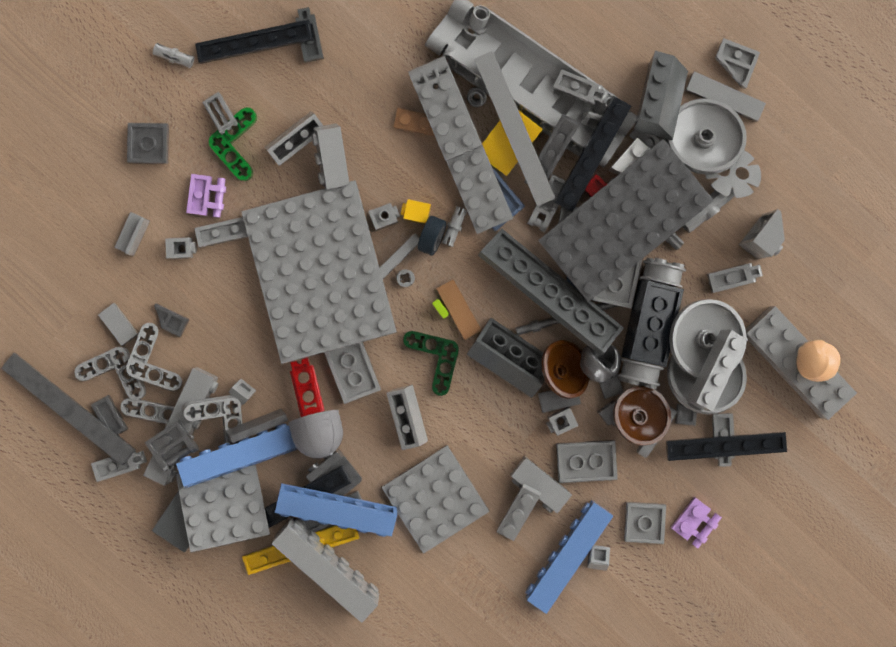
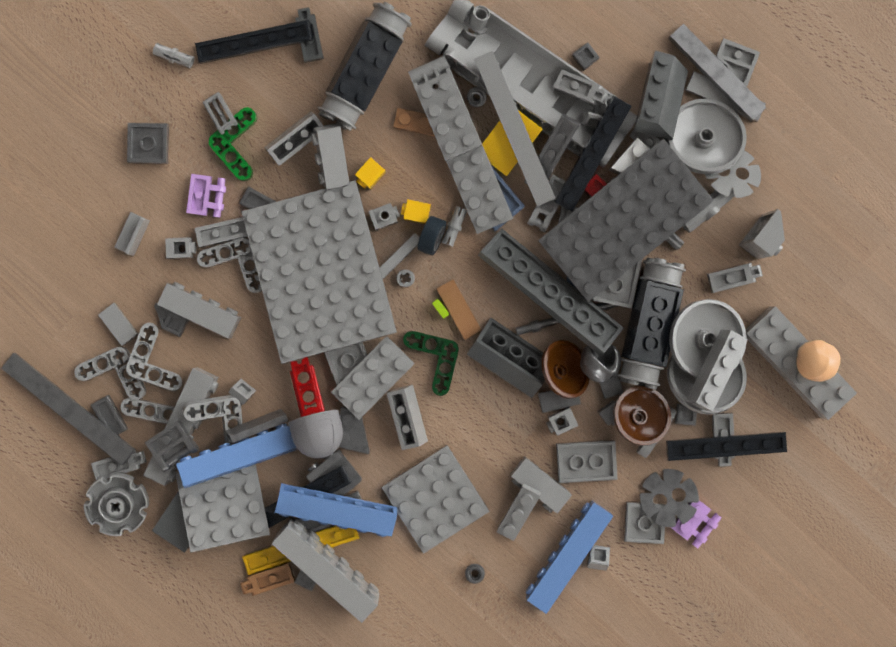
(112, 518): none -> light grey piece
(199, 310): none -> light grey brick
(242, 258): none -> light grey beam
(254, 199): none -> flat silver tile
(268, 579): none -> medium nougat hinge
(305, 581): none -> flat silver plate
(353, 432): none -> flat silver wing
(364, 65): none -> black brick
(369, 174): none -> yellow brick
(372, 377): none -> light grey plate
(474, 579): none -> flat silver plate
(585, 56): none -> flat silver tile
(667, 514): none -> flat silver piece
(717, 73): none -> flat silver tile

